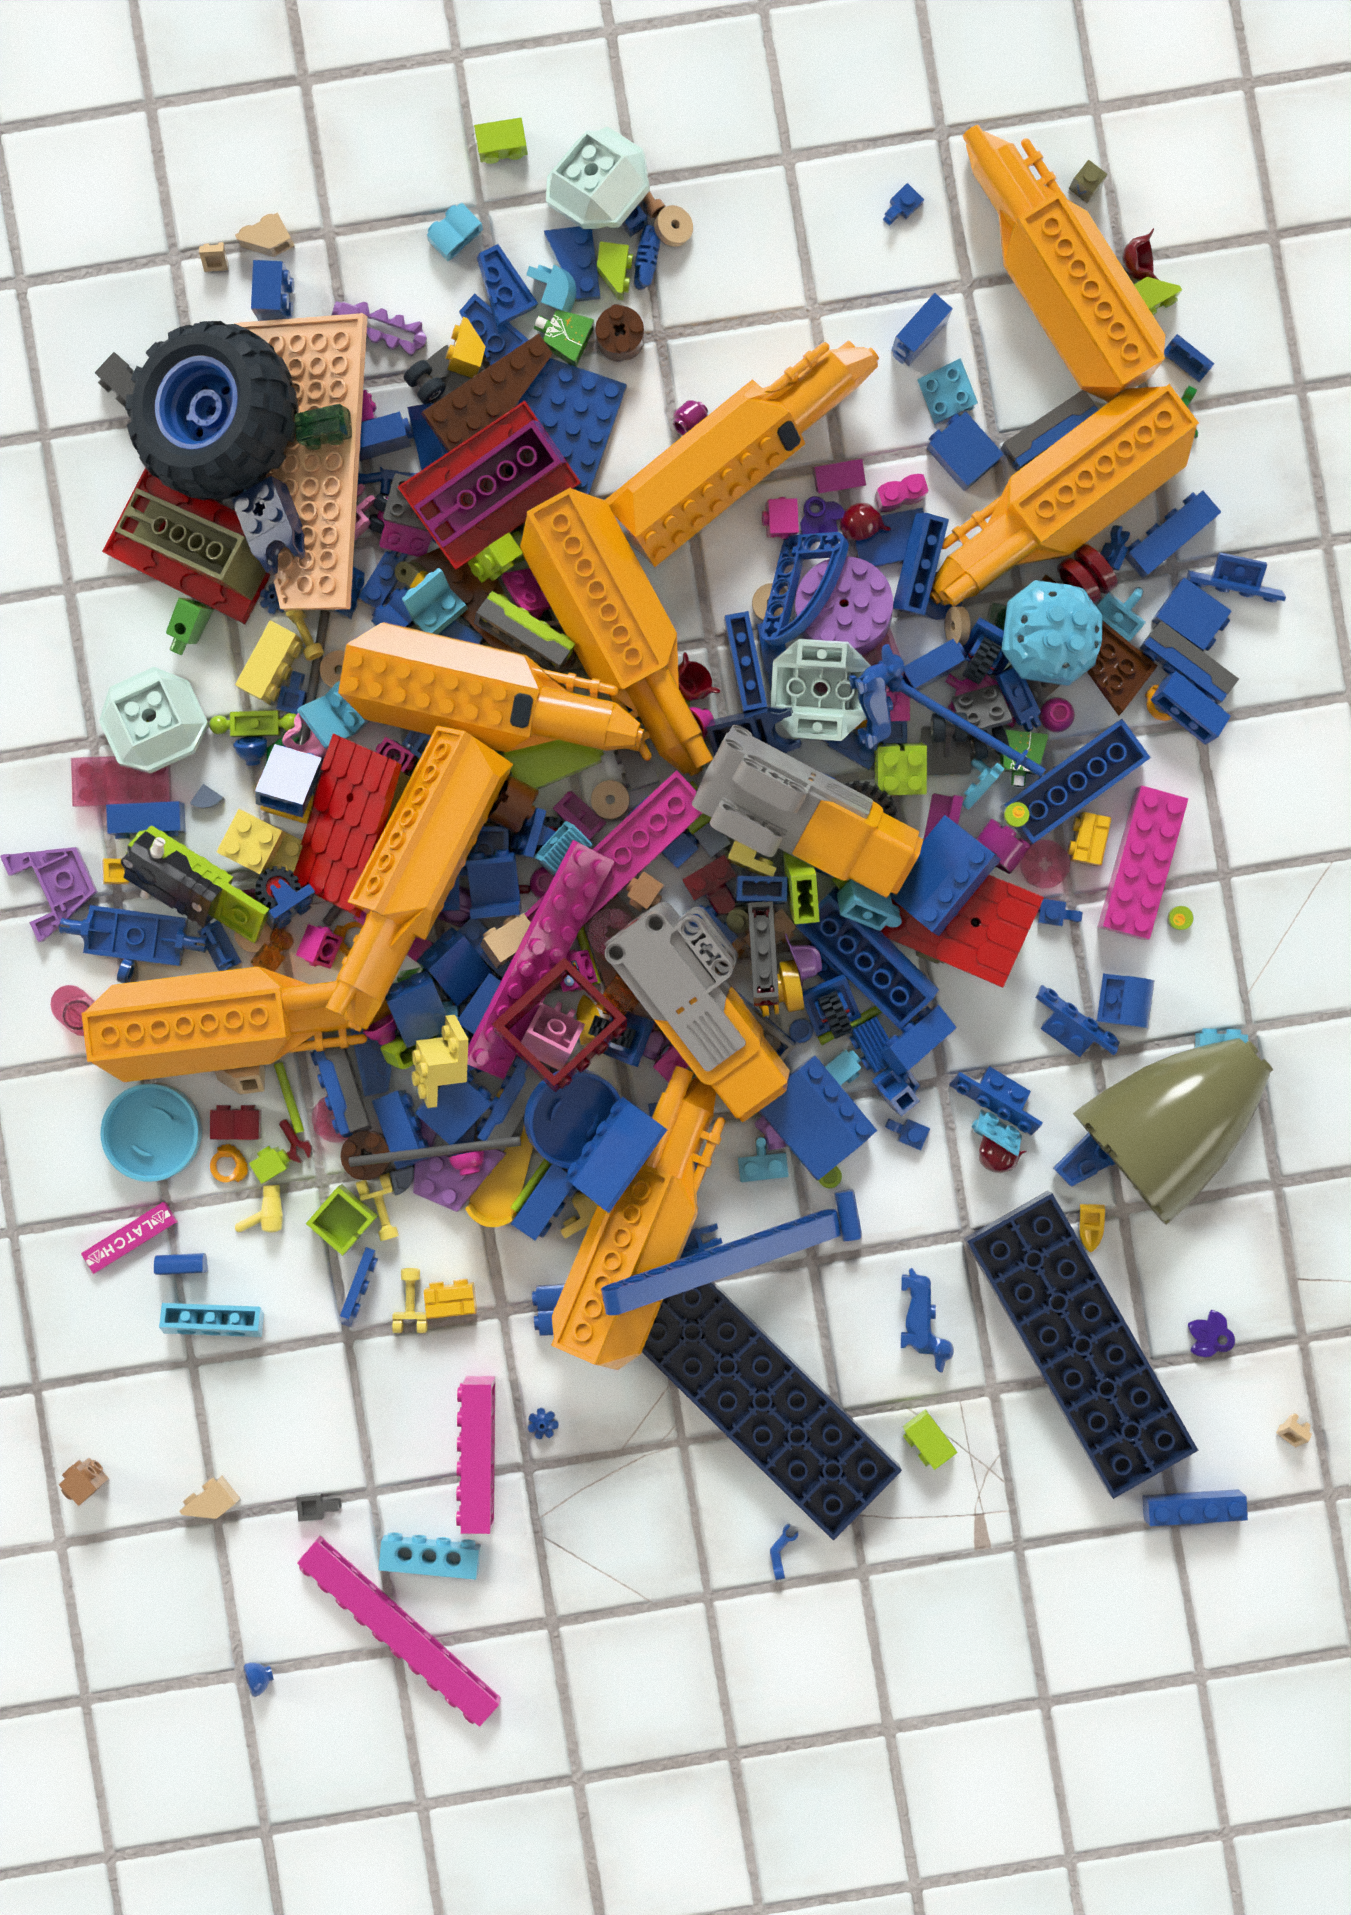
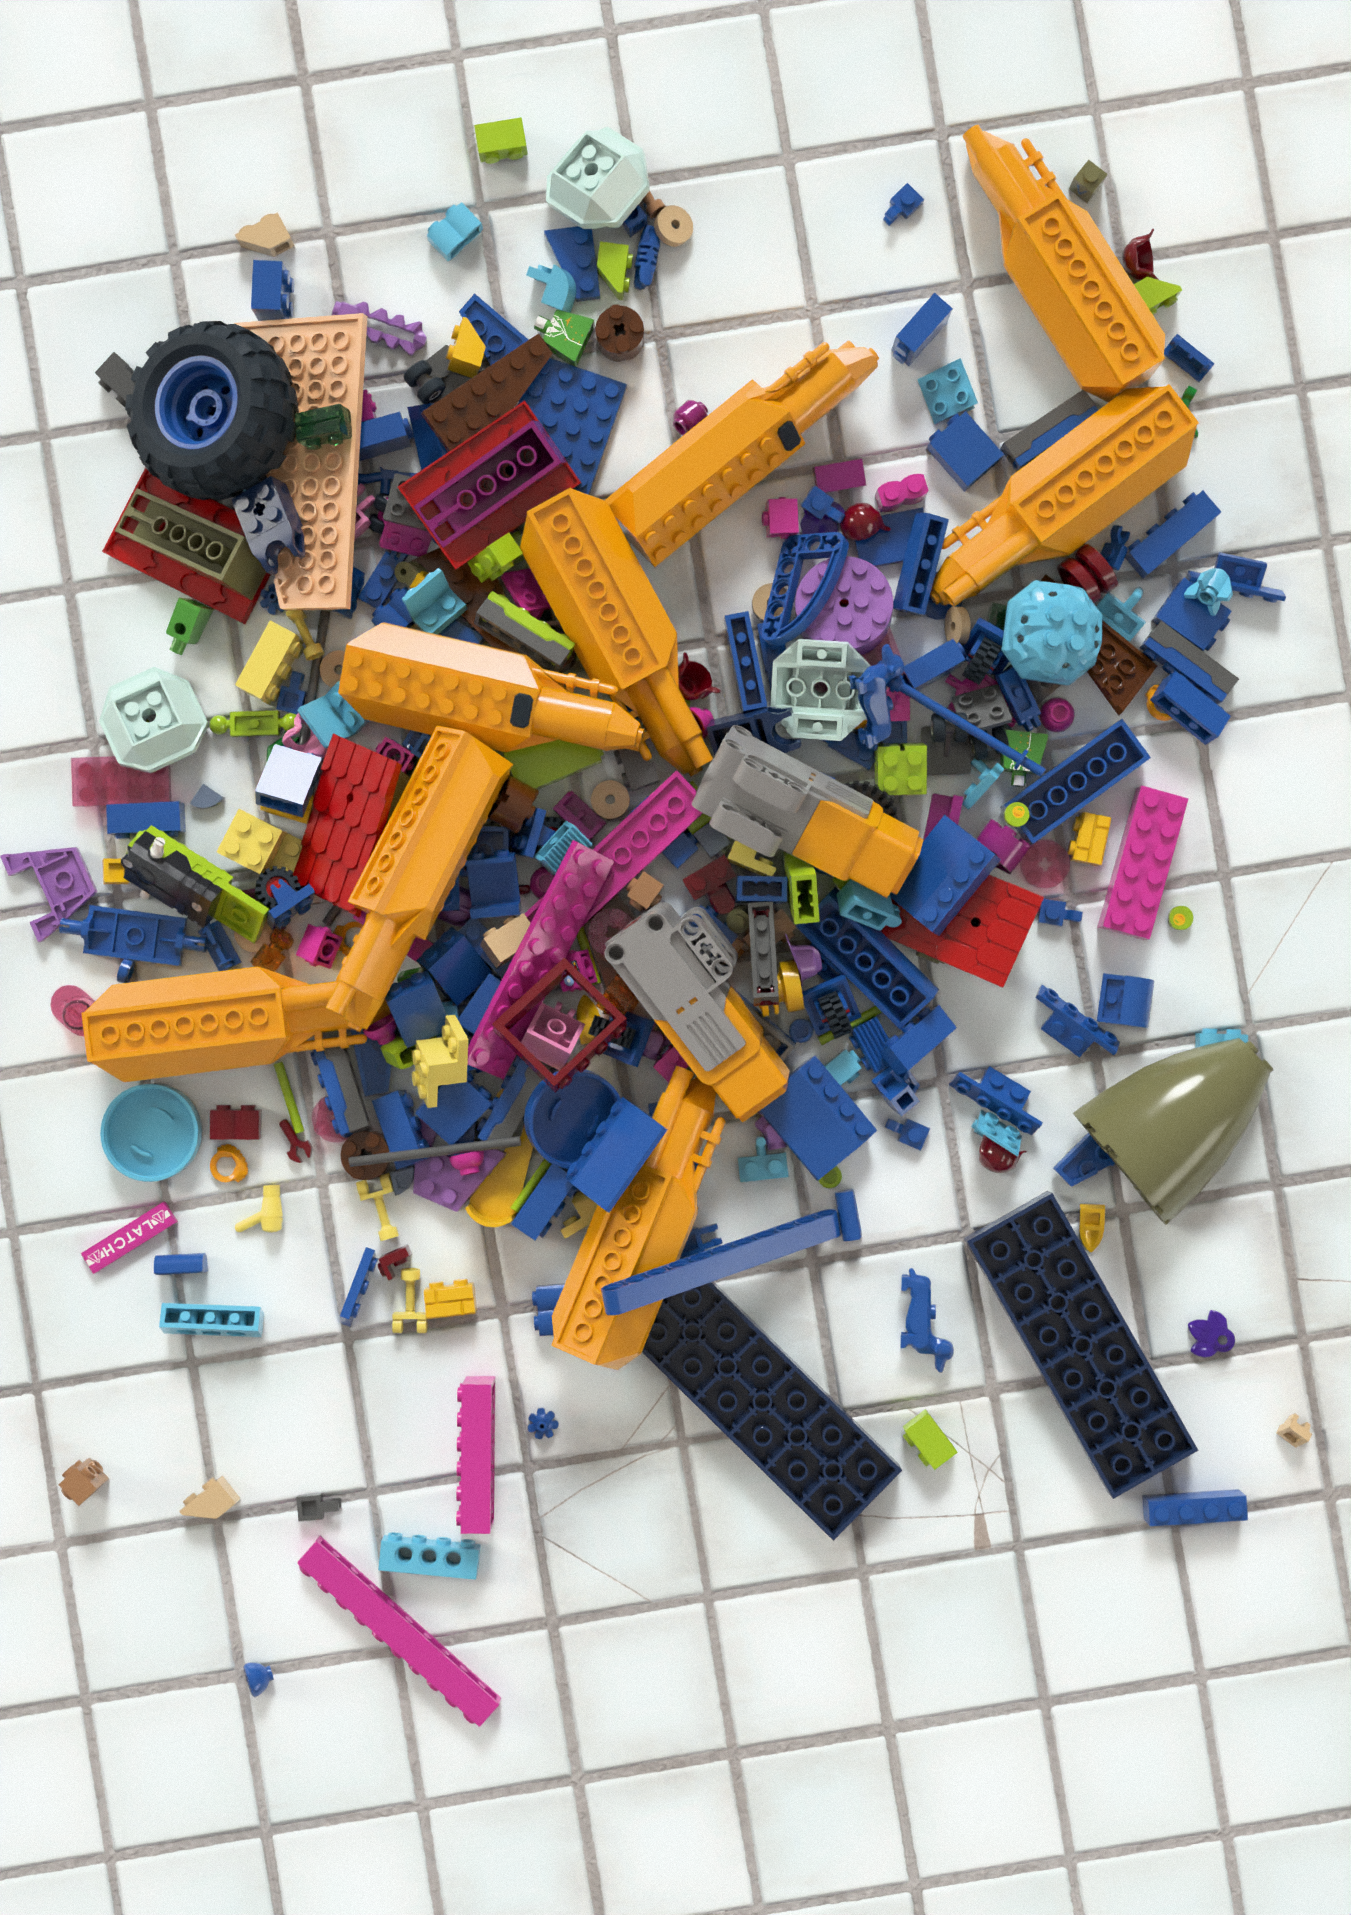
(213, 257): tan tile -> none
(244, 1079): tan slope -> none
(251, 749): blue brick -> none
(270, 1163): lime brick -> none
(342, 1219): lime piece -> none
(396, 1257): none -> dark red bracket
(504, 286): blue wing -> none
(776, 1549): blue arm -> none
(819, 504): none -> blue plate
(1211, 589): none -> medium azure brick

